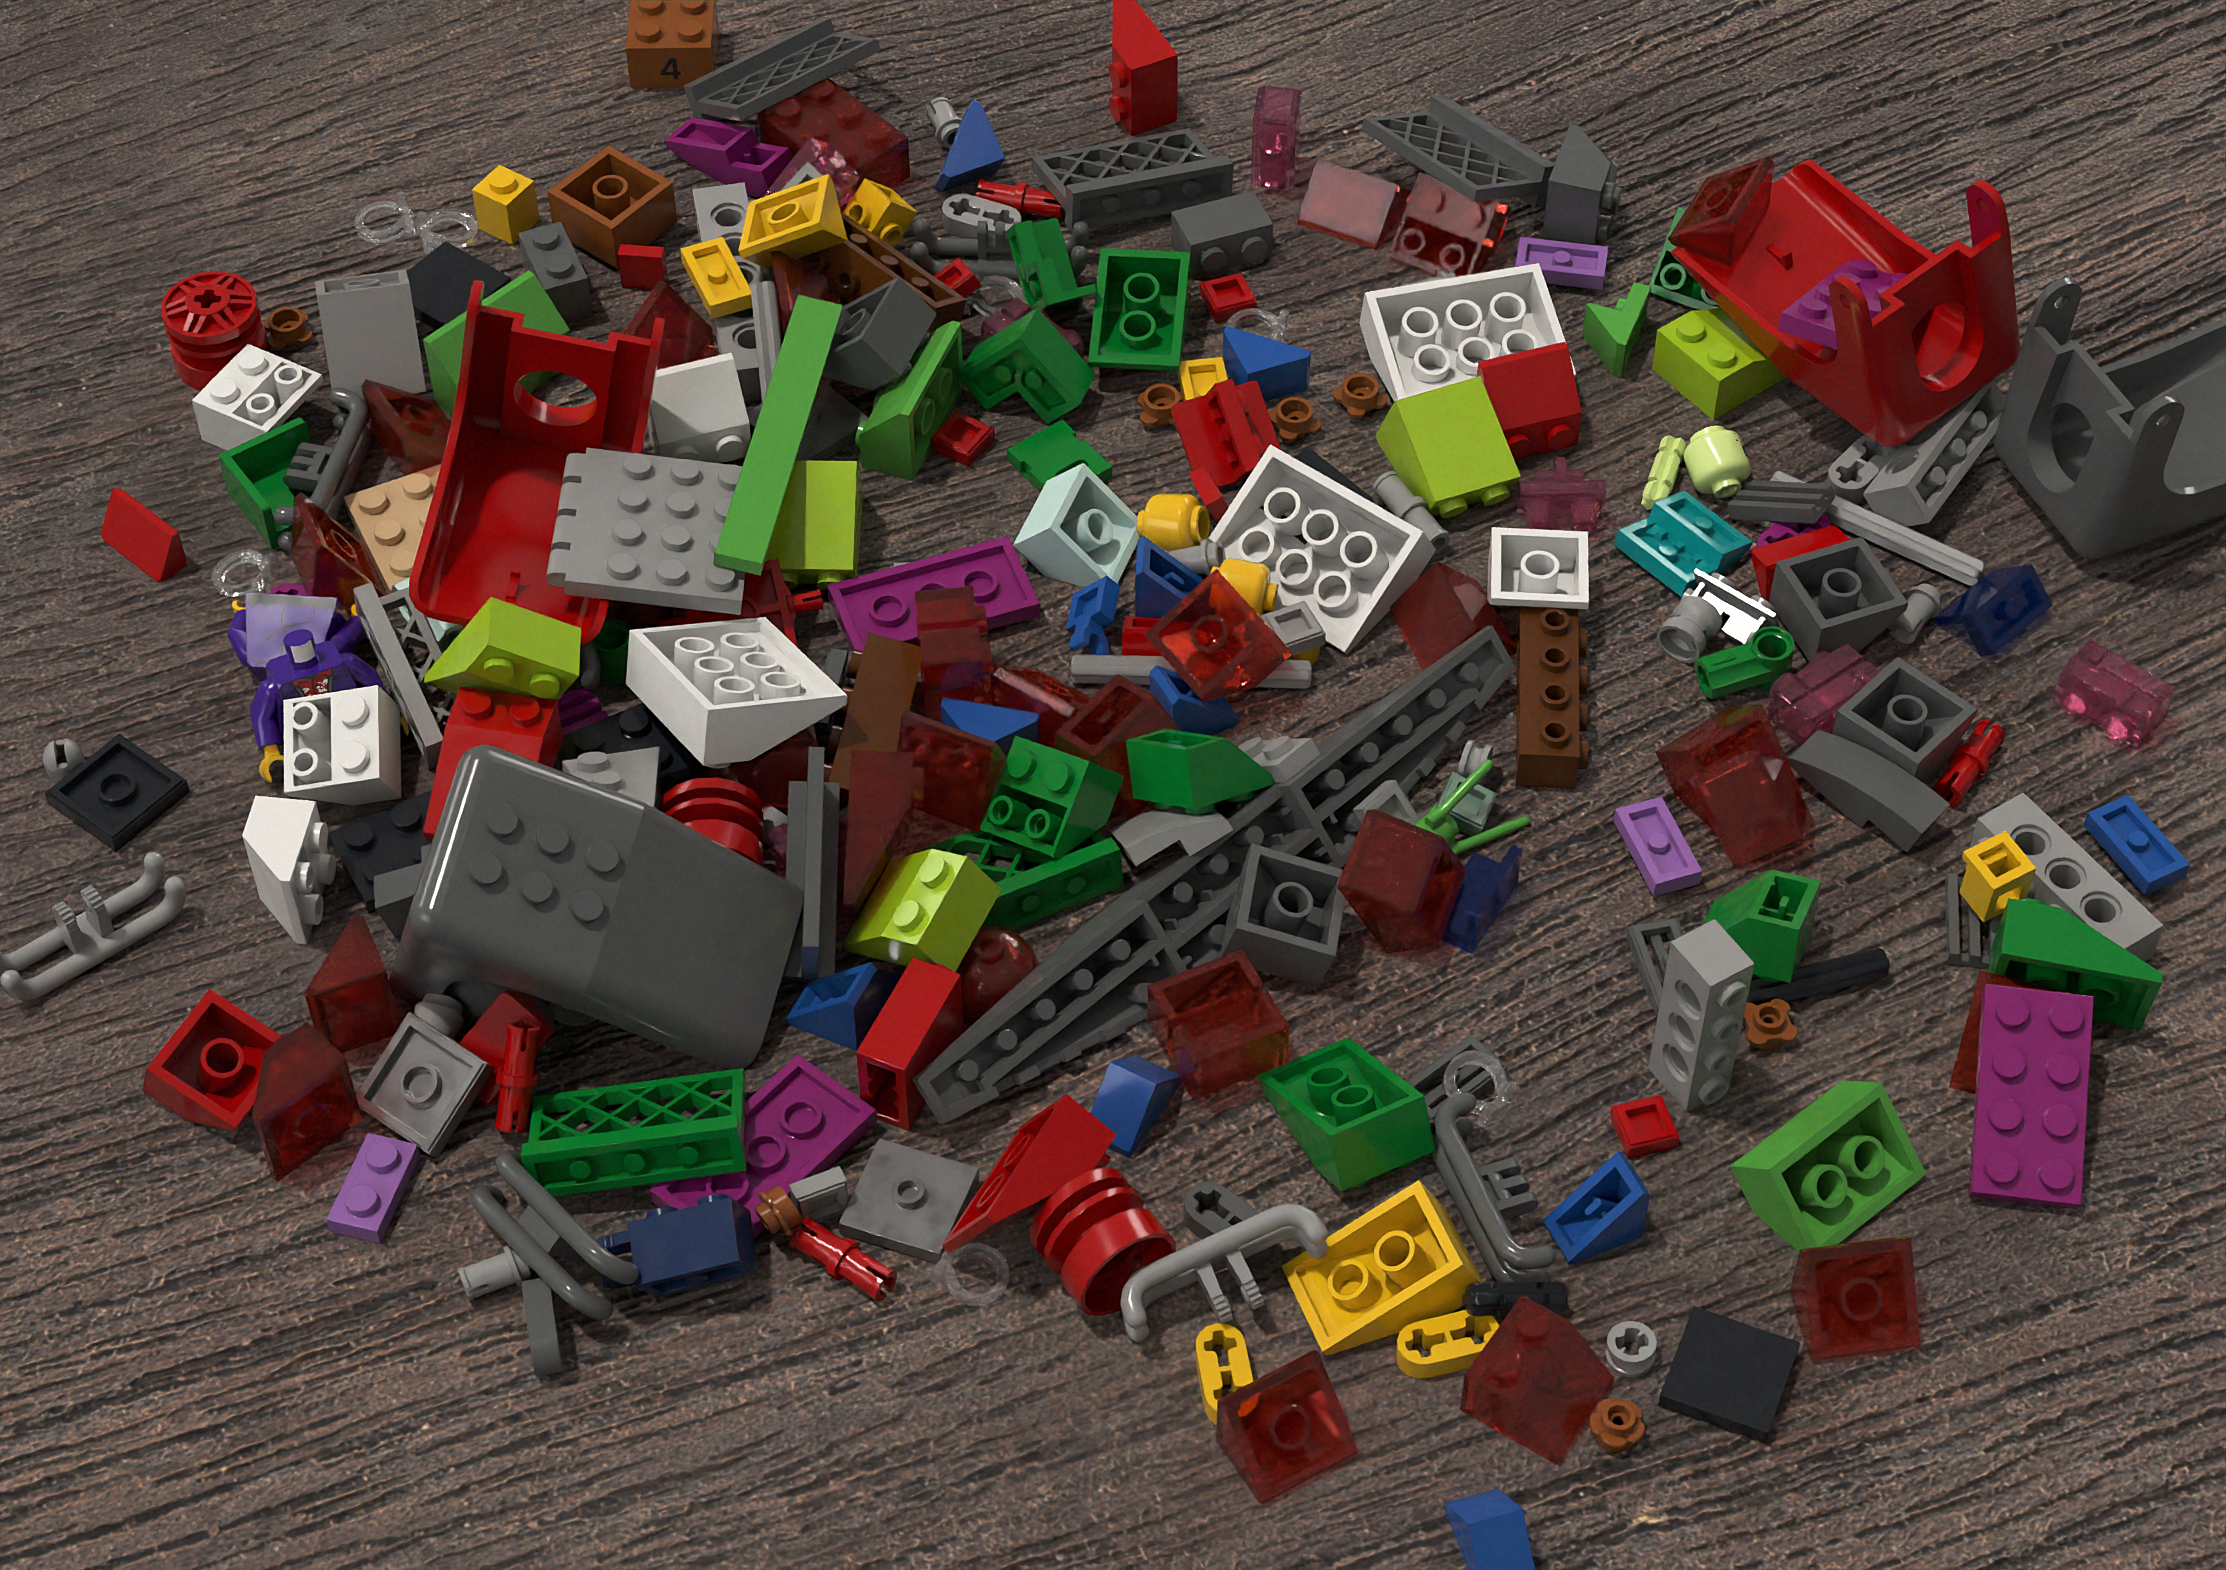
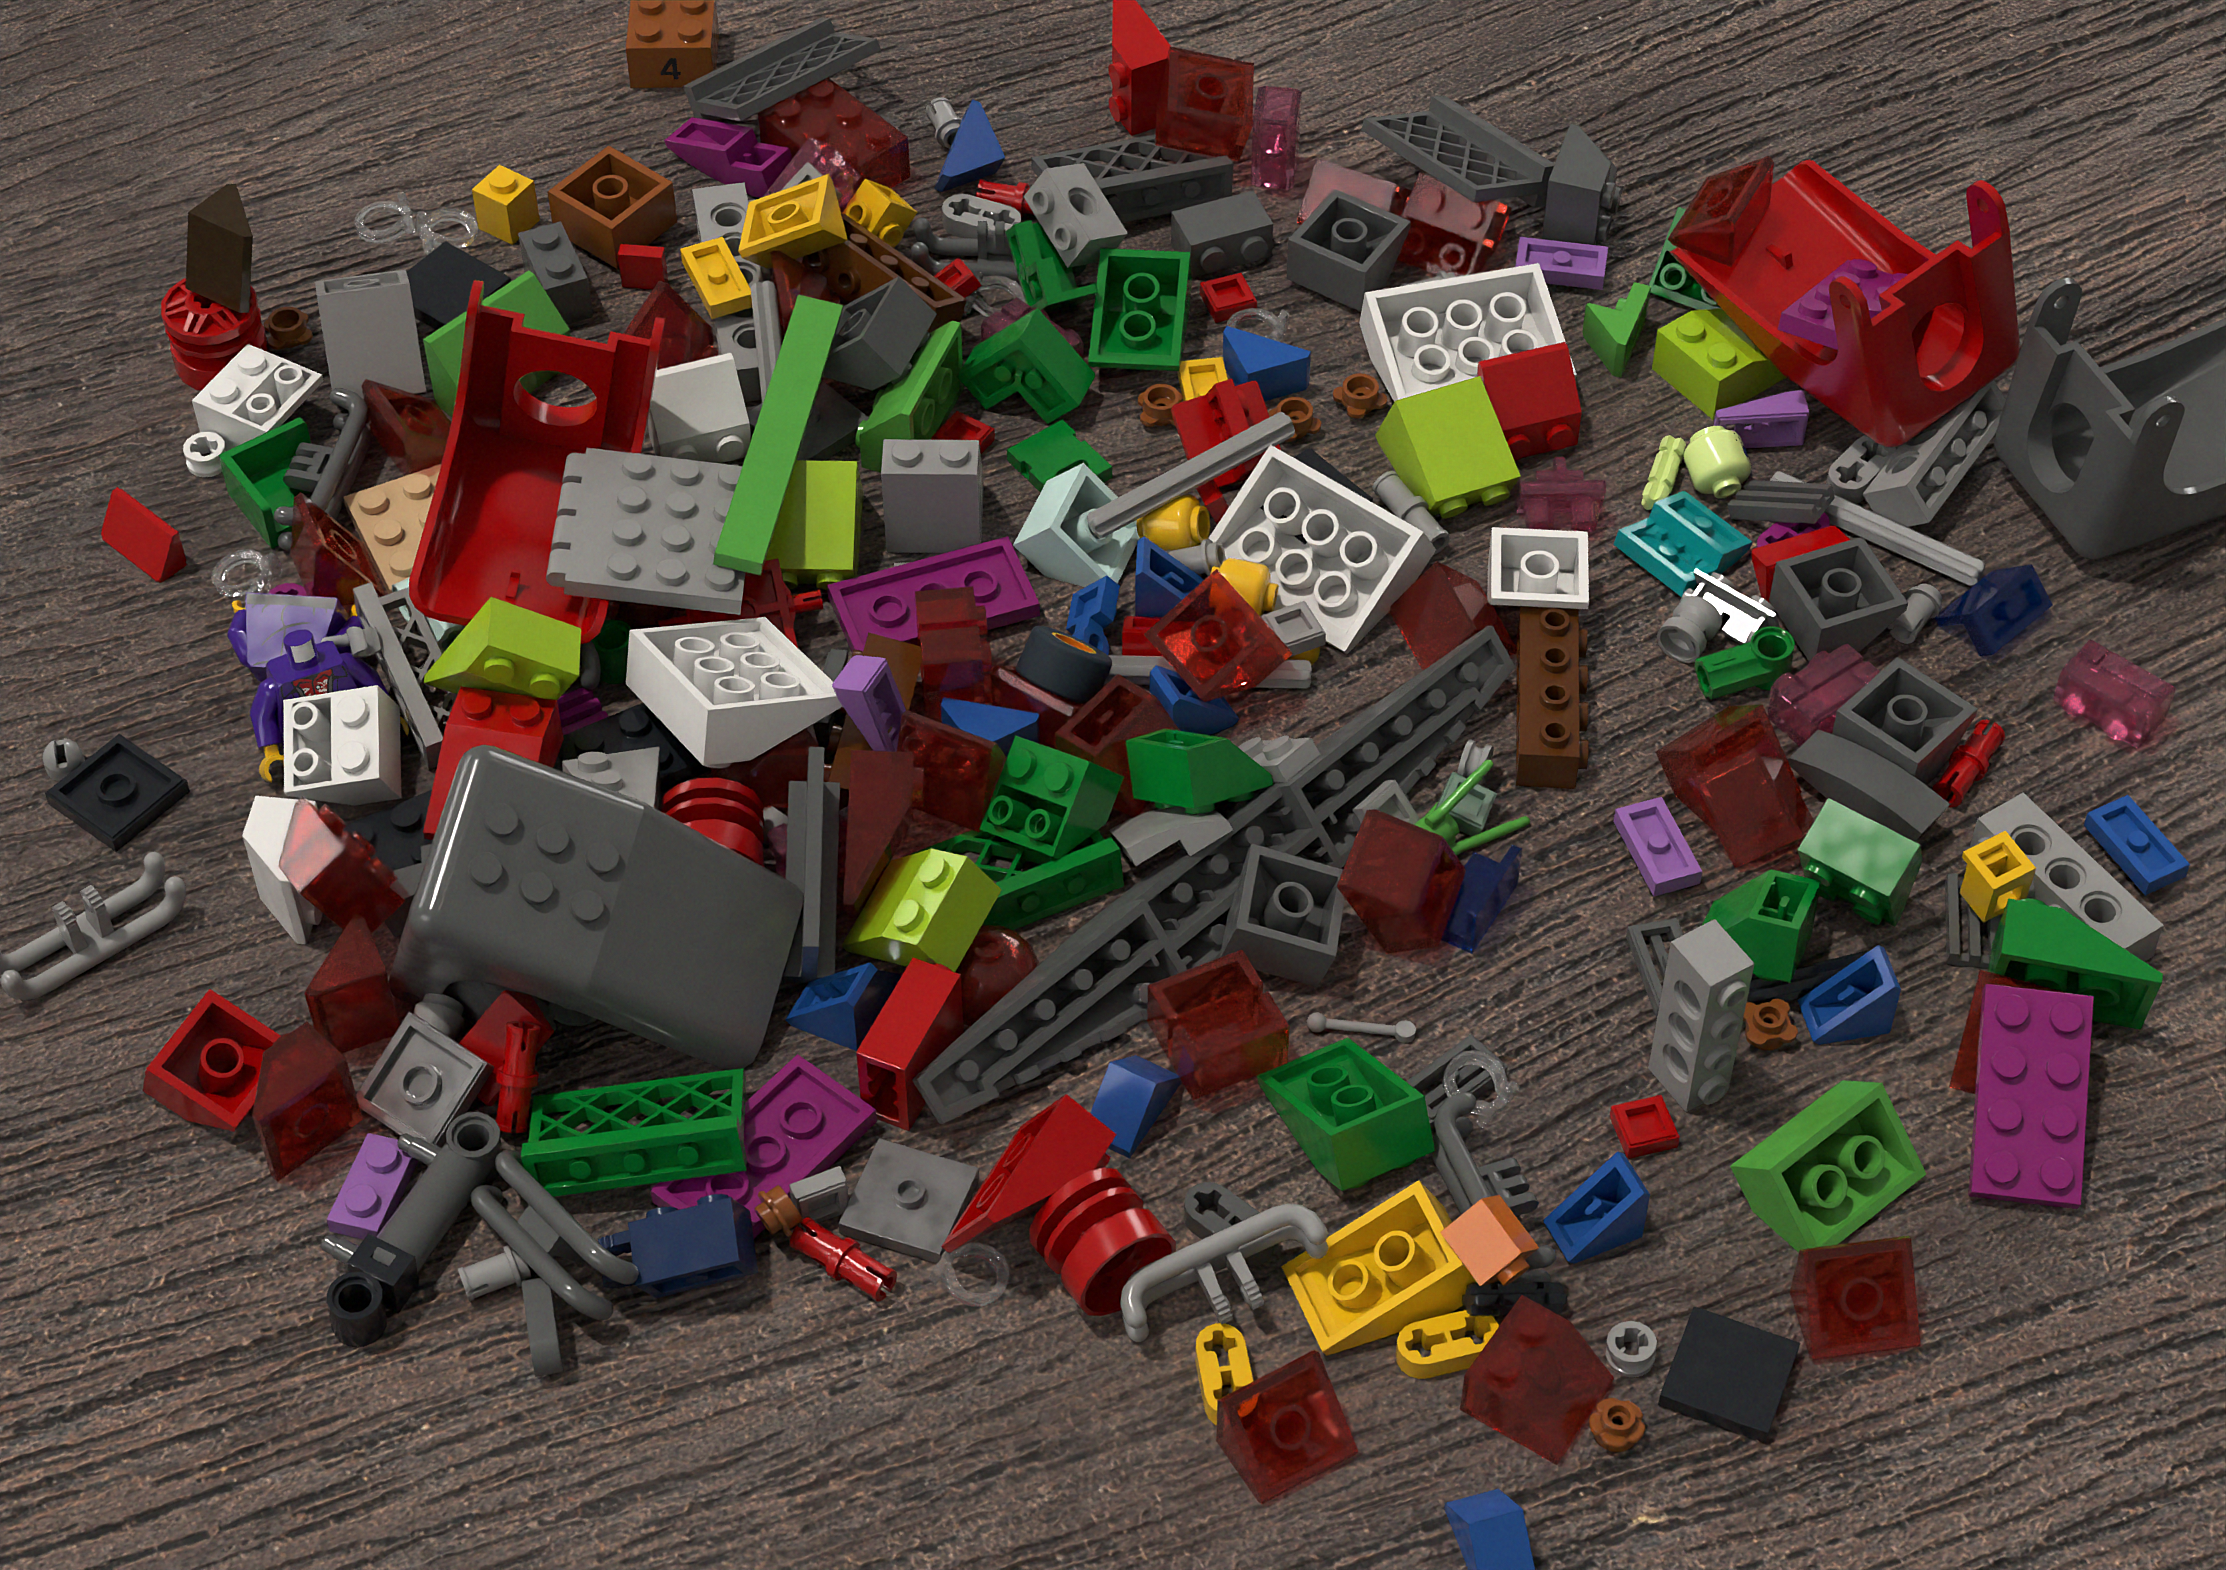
(200, 444): none -> white bush
(220, 250): none -> dark brown slope
(337, 868): none -> clear red slope
(361, 641): none -> light grey hand
(387, 1266): none -> dark grey piece
(871, 700): none -> medium lavender slope
(932, 495): none -> light grey slope
(1063, 664): none -> black wheel
(1074, 214): none -> light grey brick
(1190, 475): none -> light grey axle
(1205, 104): none -> clear red slope
(1346, 248): none -> dark grey slope
(1403, 1031): none -> light grey hinge
(1491, 1242): none -> orange brick
(1774, 420): none -> medium lavender slope
(1854, 1001): none -> blue slope
(1860, 863): none -> slope

